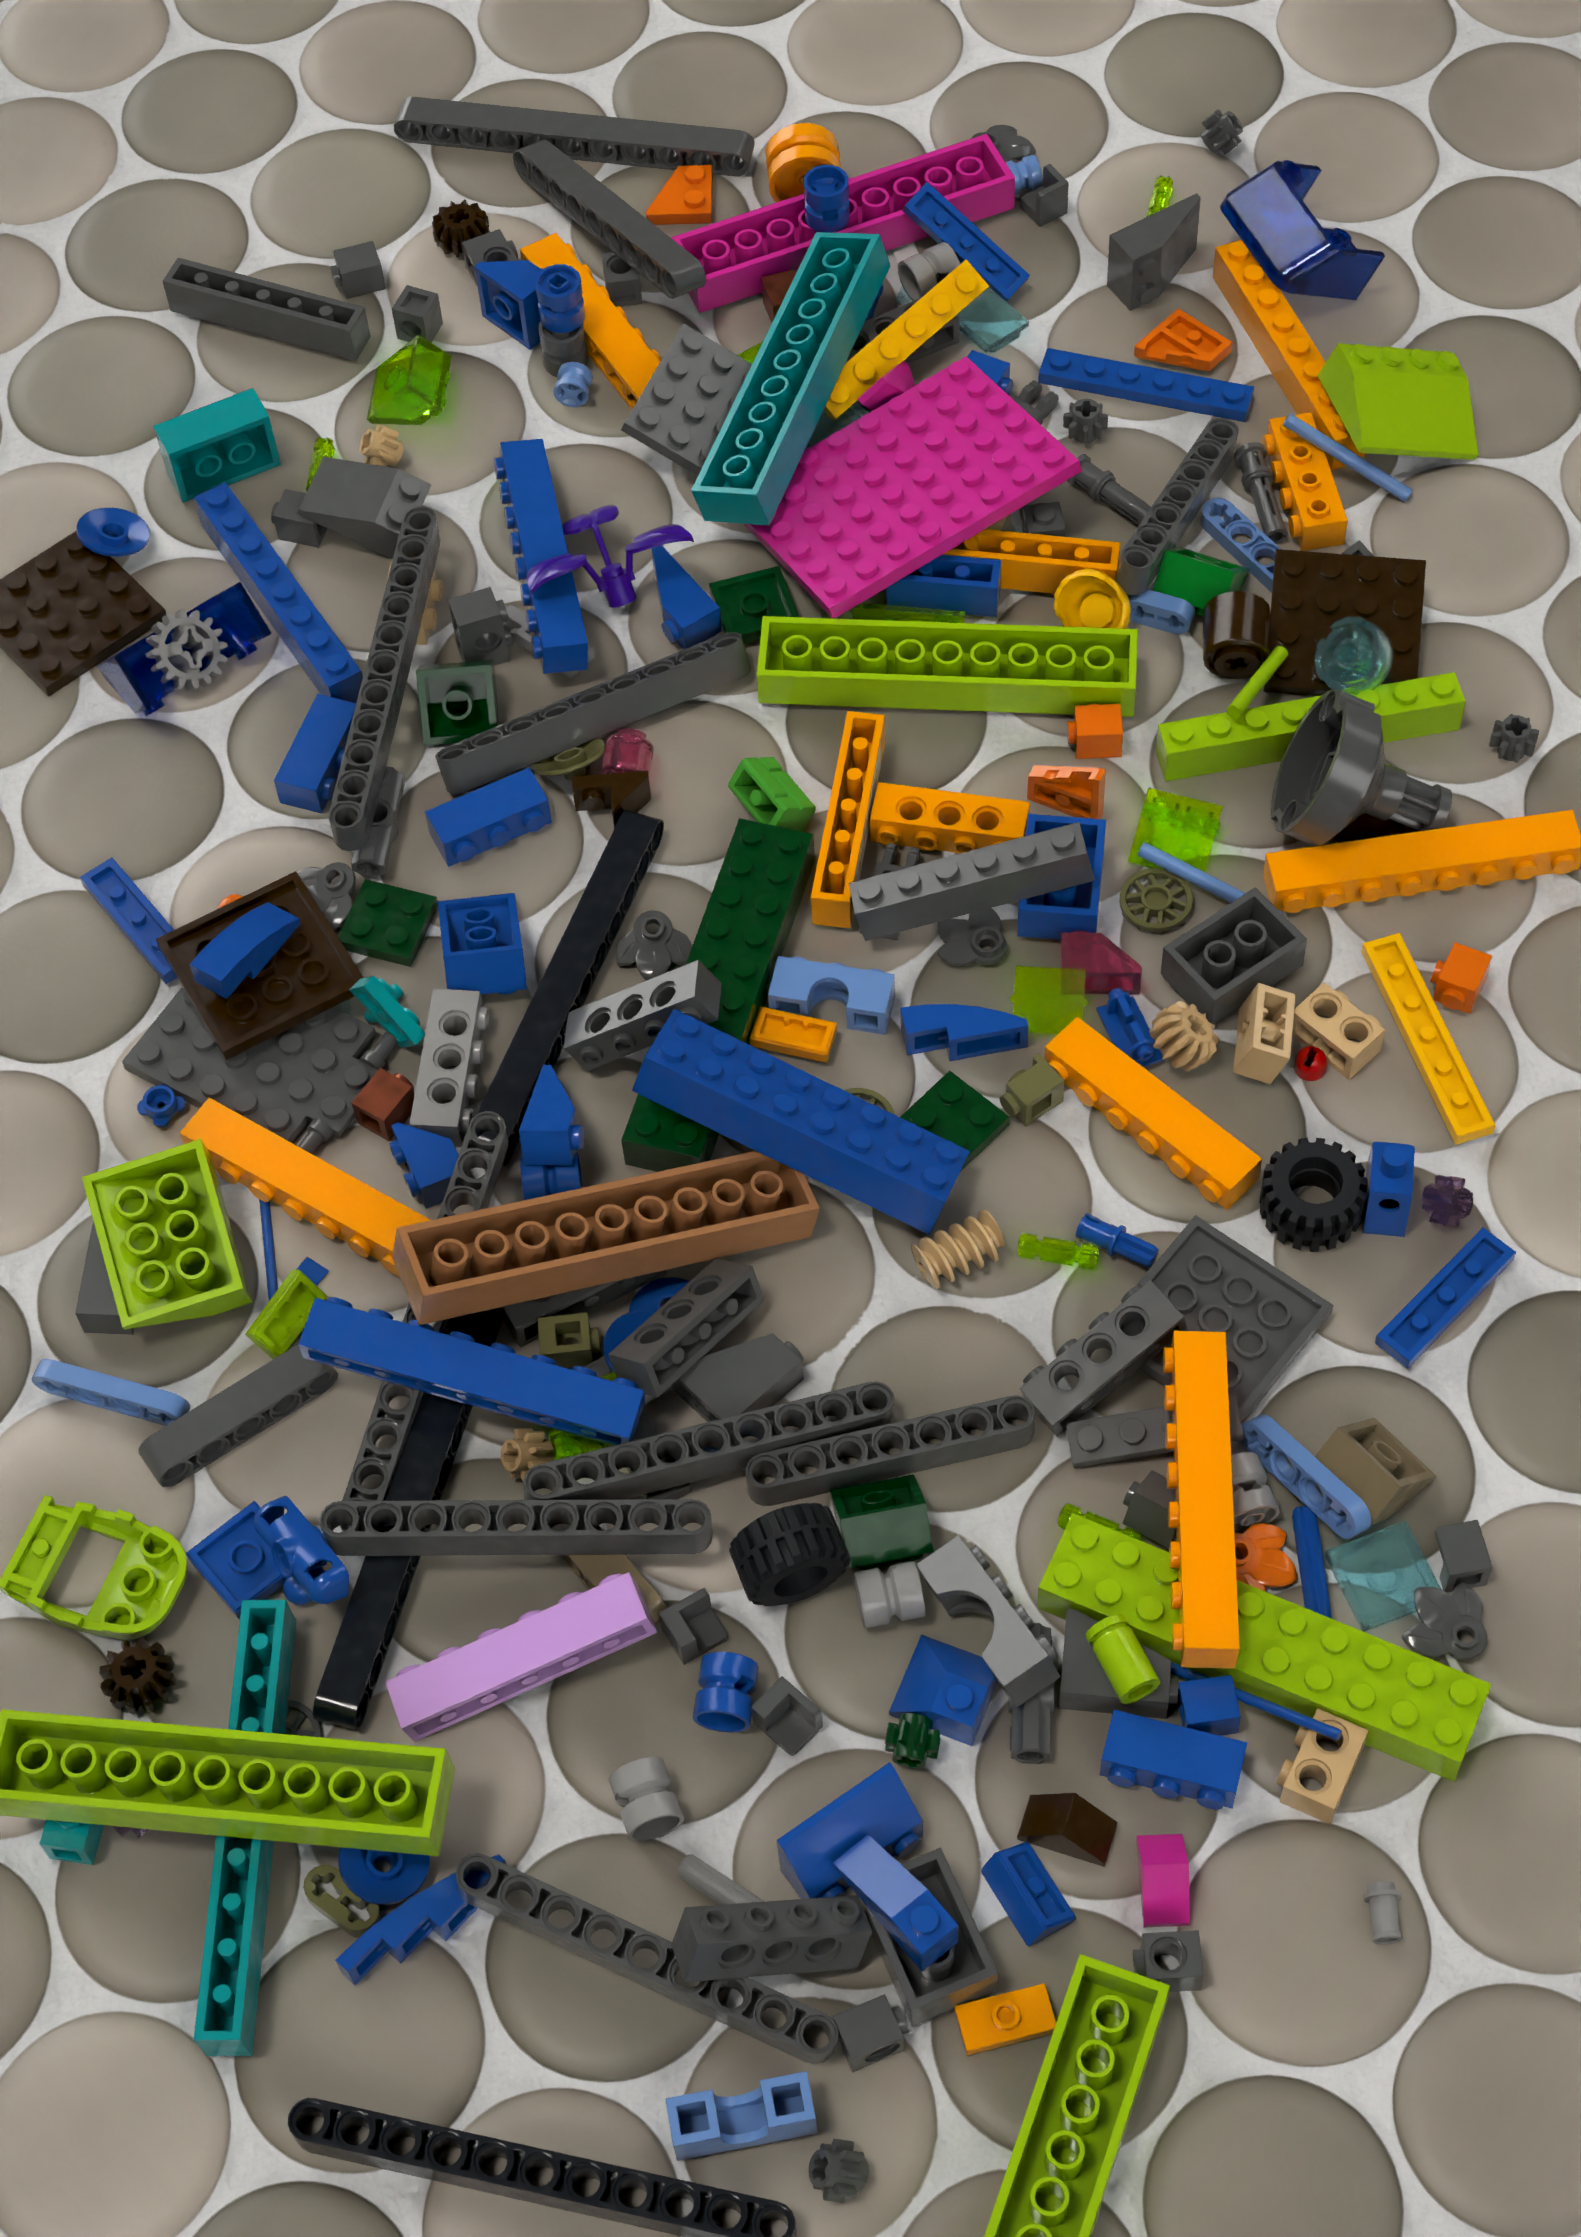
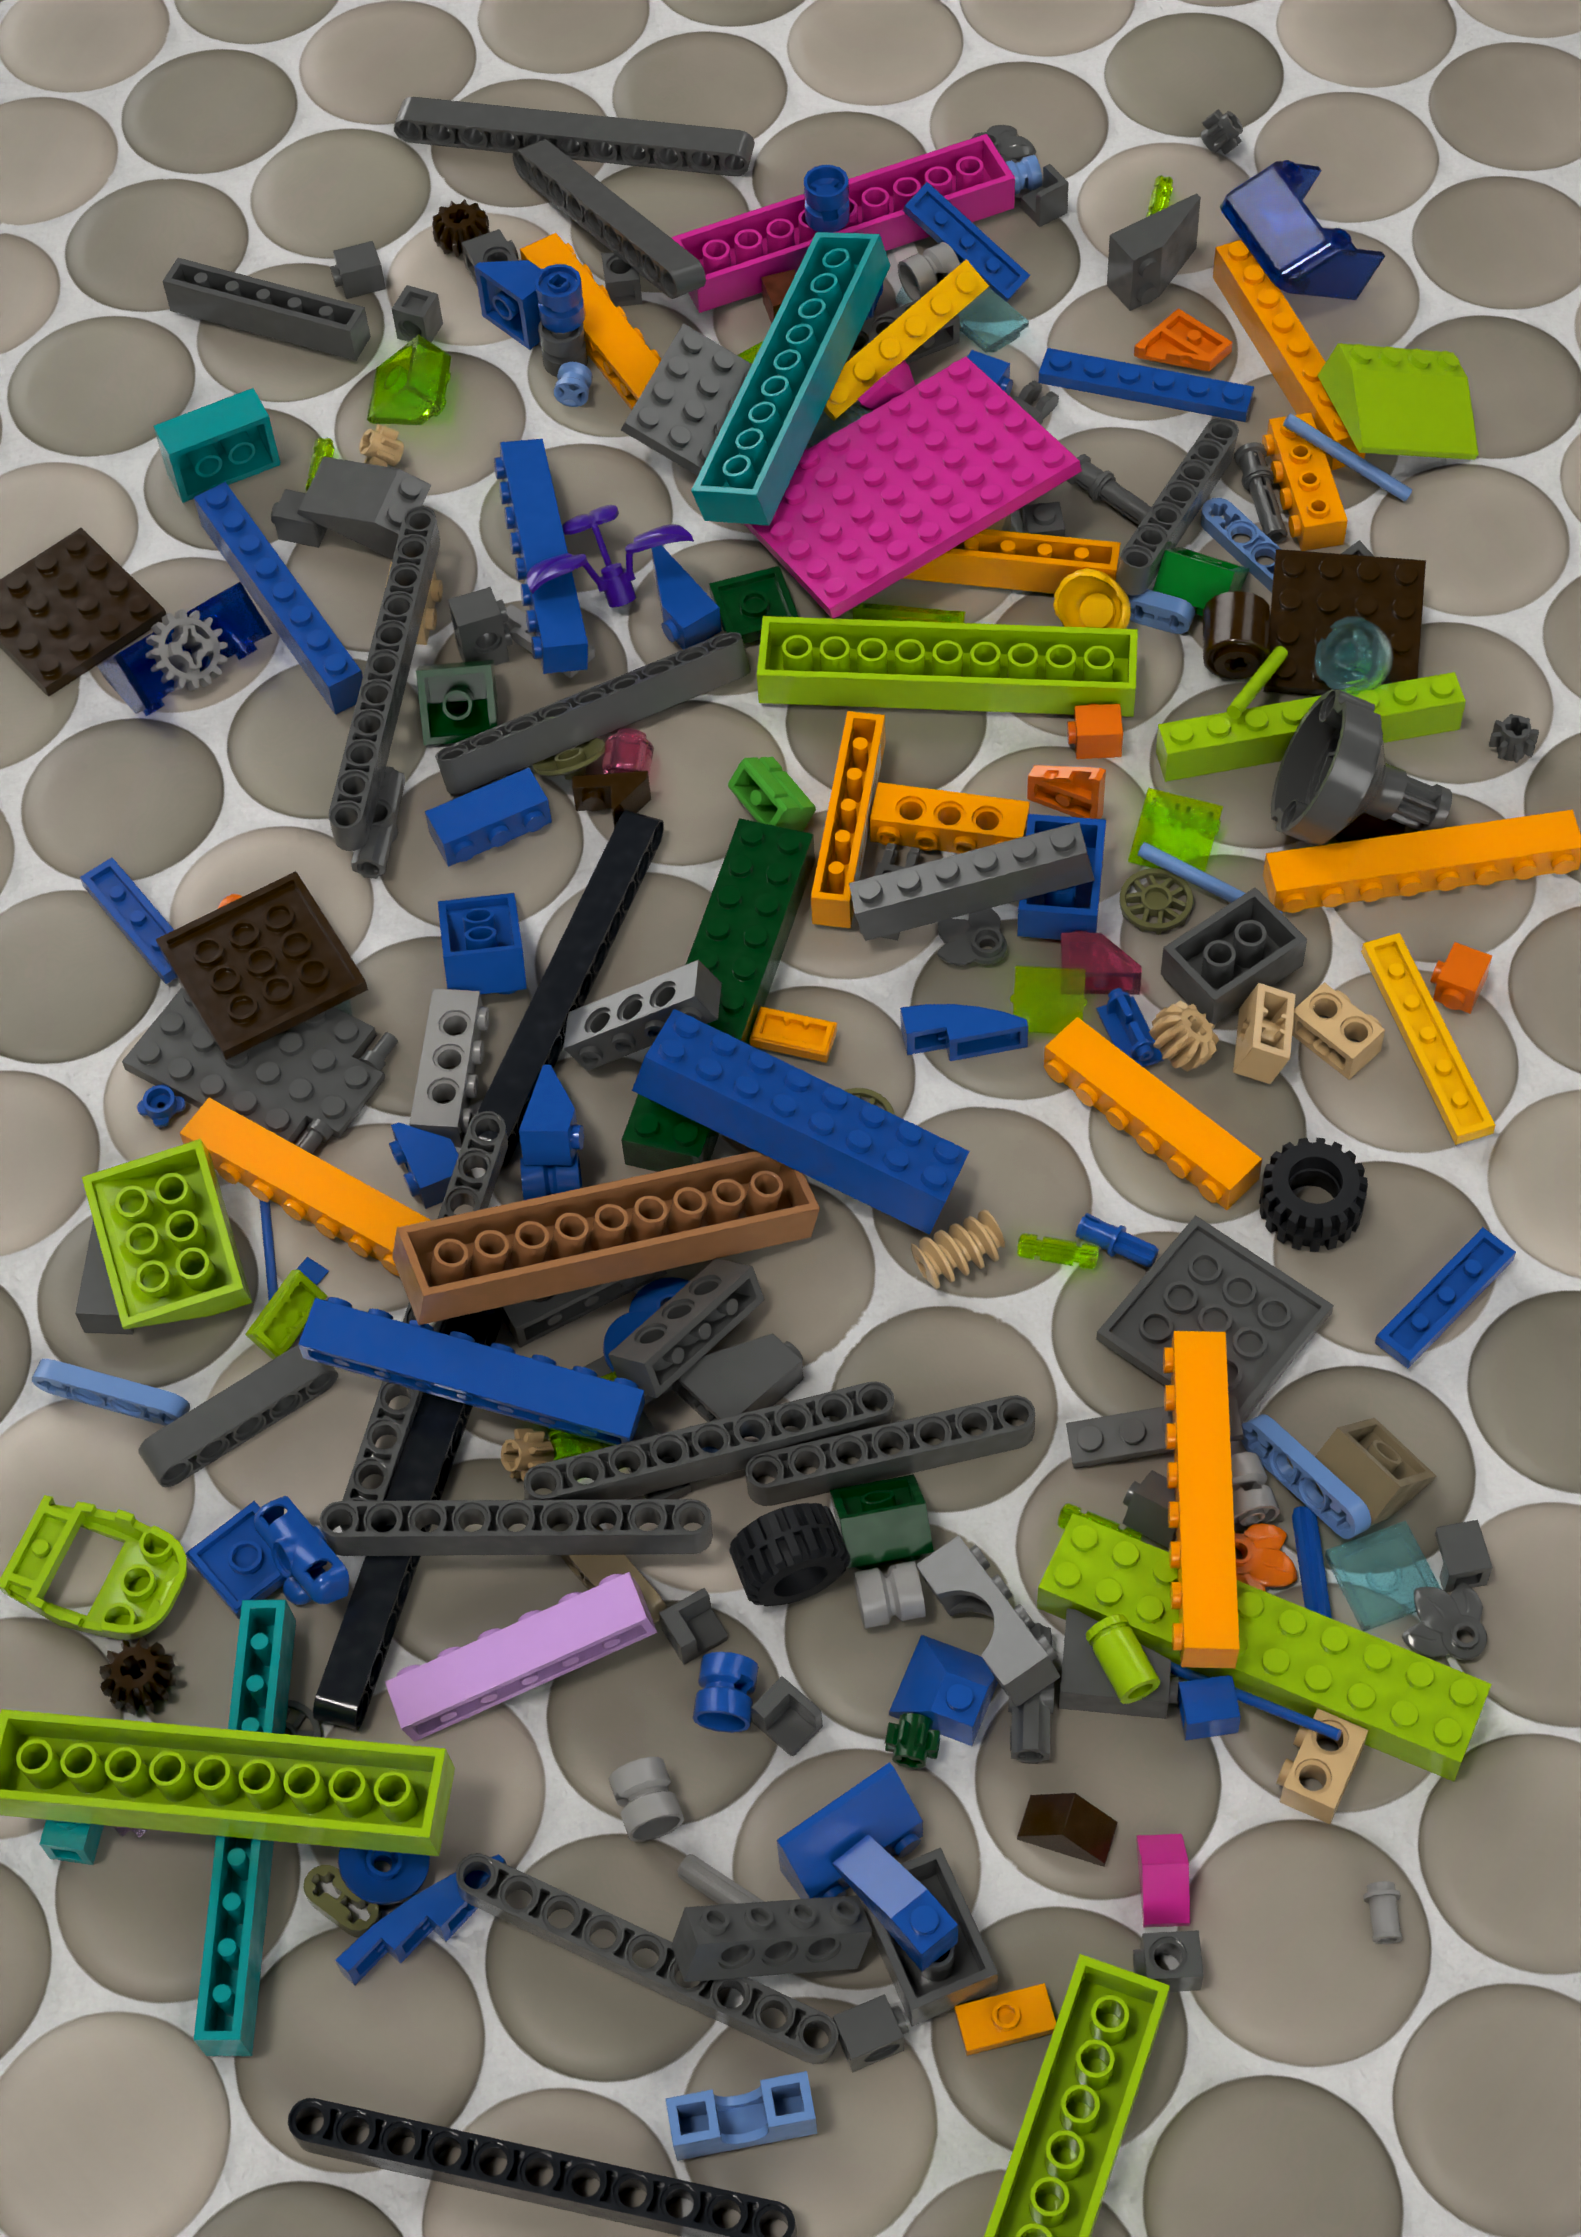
(113, 532): blue dish -> none
(243, 948): blue slope -> none
(315, 756): blue brick -> none
(331, 898): dark grey plate -> none
(382, 1007): teal plate -> none
(384, 1102): copper brick -> none
(388, 922): dark green plate -> none
(568, 1339): olive brick -> none
(653, 951): dark grey plate -> none
(684, 197): orange wing -> none
(794, 153): light orange wheel -> none
(803, 983): medium blue arch -> none
(838, 2170): dark grey gear -> none
(951, 585): blue brick -> none
(958, 1115): dark green plate -> none
(1027, 1893): blue slope -> none
(1033, 1091): olive brick -> none
(1085, 421): dark grey gear -> none
(1098, 1380): dark grey brick -> none
(1172, 1760): blue brick -> none
(1317, 1067): red hinge -> none
(1389, 1177): blue torso -> none
(1447, 1200): clear purple gear -> none

